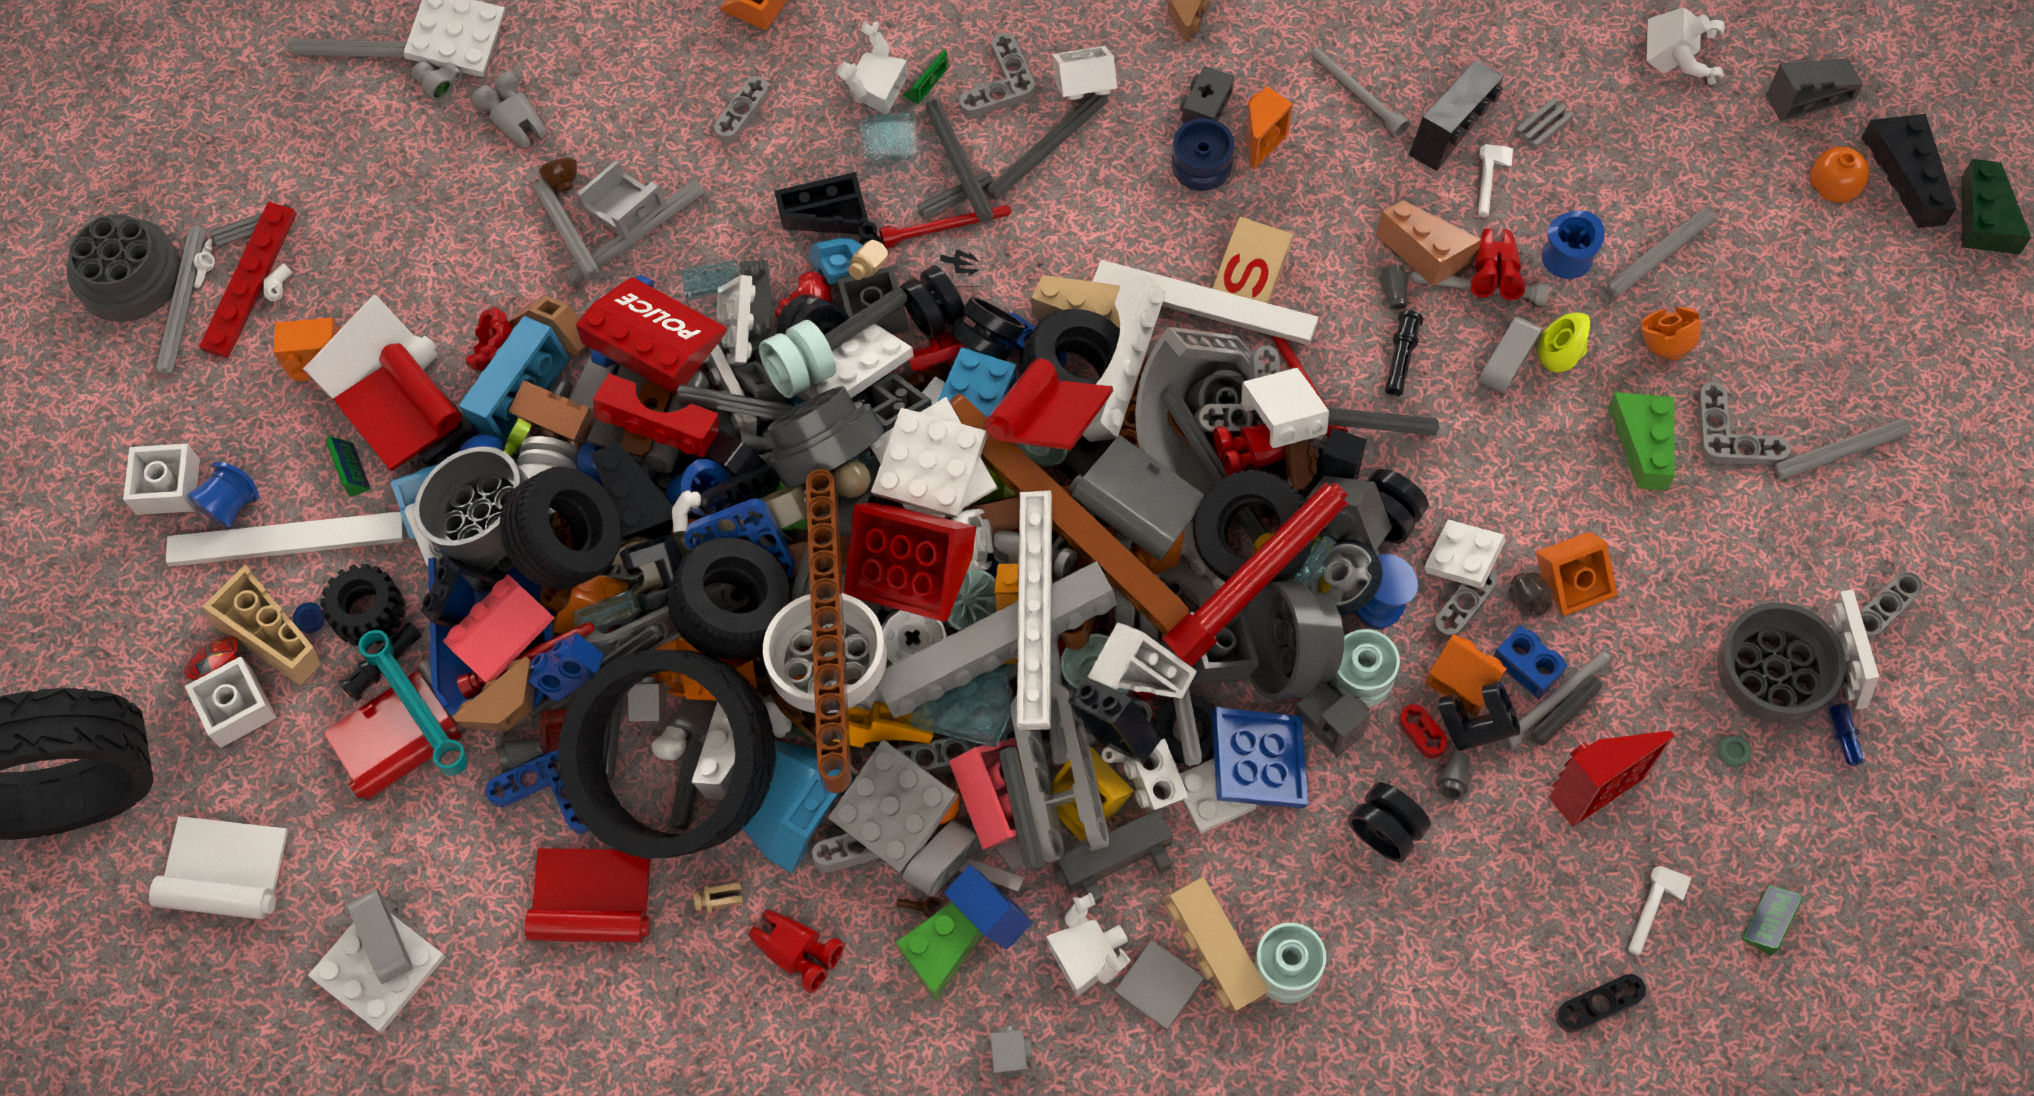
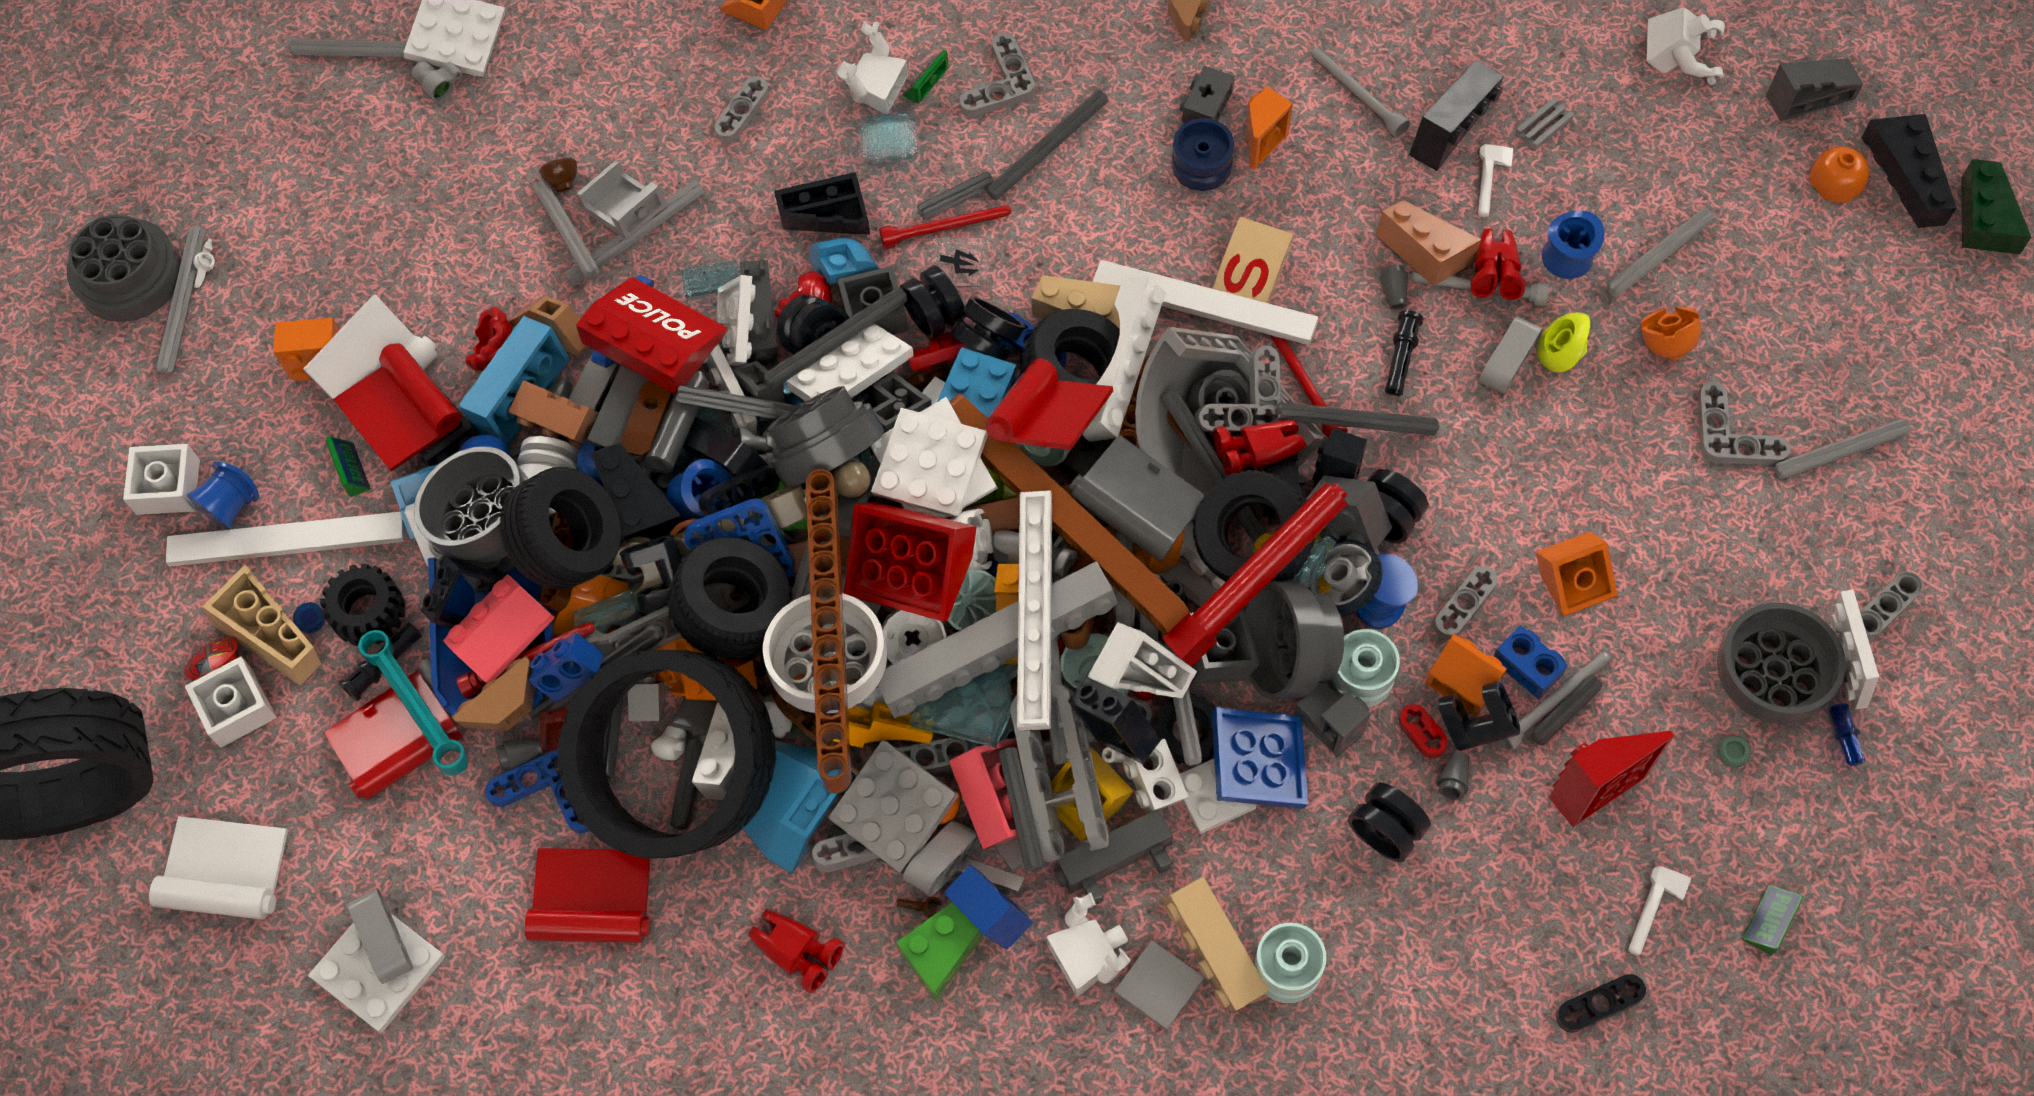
(236, 230): dark grey axle -> none
(248, 280): red plate -> none
(273, 283): white arm -> none
(513, 113): light grey piece -> none
(517, 436): lime piece -> none
(680, 509): white arm -> none
(687, 429): red arch -> none
(705, 899): tan arm -> none
(797, 358): light aqua wheel -> none
(868, 233): black pin -> none
(868, 260): tan arm -> none
(959, 161): dark grey axle -> none
(1010, 1052): light grey brick -> none
(1085, 72): white brick -> none
(1286, 406): white panel -> none
(1300, 464): reddish brown tile -> none
(1465, 554): white plate -> none
(1530, 594): clear smoke head -> none
(1647, 436): bright green wedge -> none

